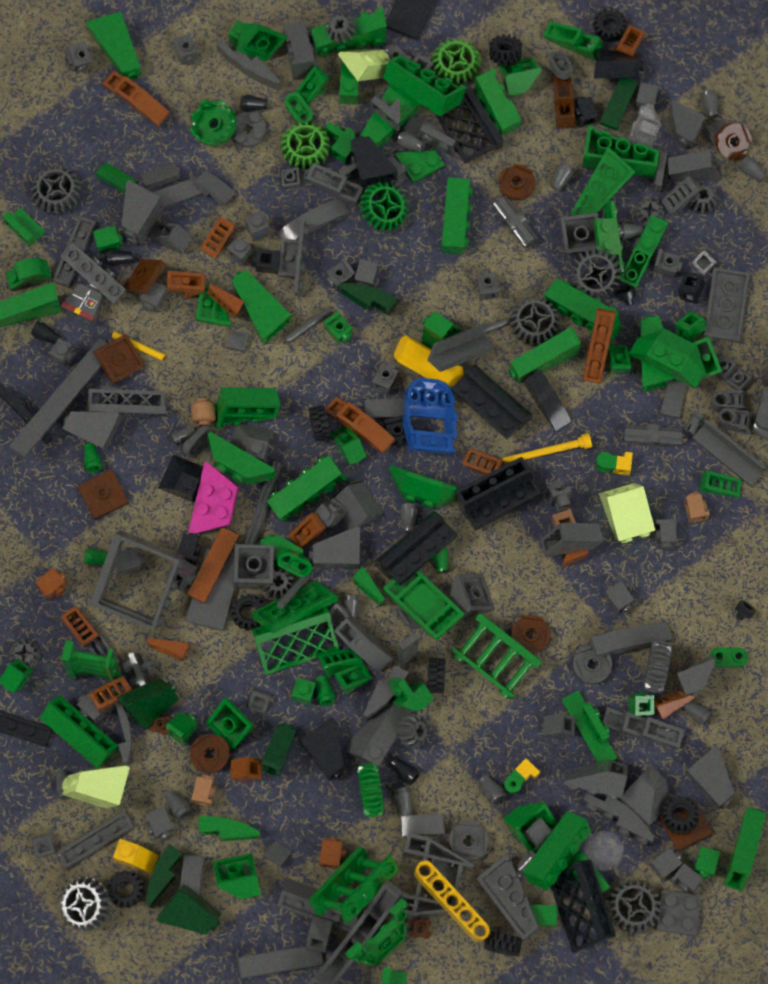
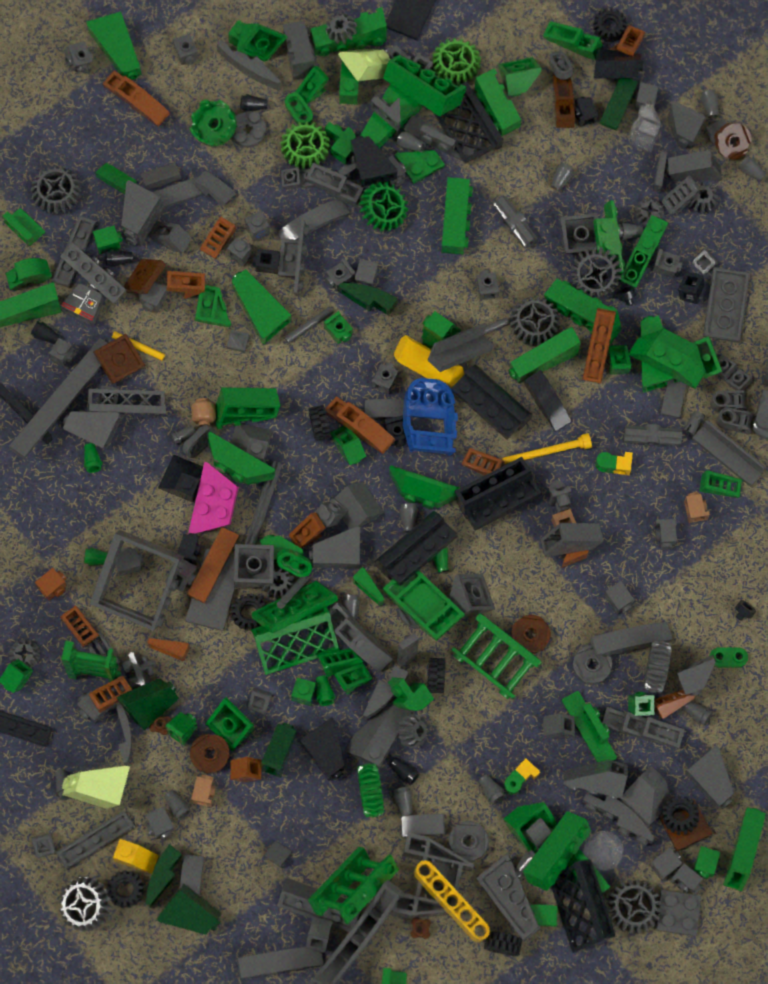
(78, 732): green brick -> none
(102, 494): reddish brown plate -> none
(227, 301): dark orange slope -> none
(227, 828): green slope -> none
(237, 876): green slope -> none
(306, 488): green wedge -> none
(331, 853): dark orange brick -> none
(385, 942): green wing -> none
(500, 44): black tyre -> none
(513, 173): reddish brown plate -> none
(603, 184): green wing -> none
(628, 512): yellowish green slope -> none
(638, 156): green wedge -> none
(690, 326): green brick -> none

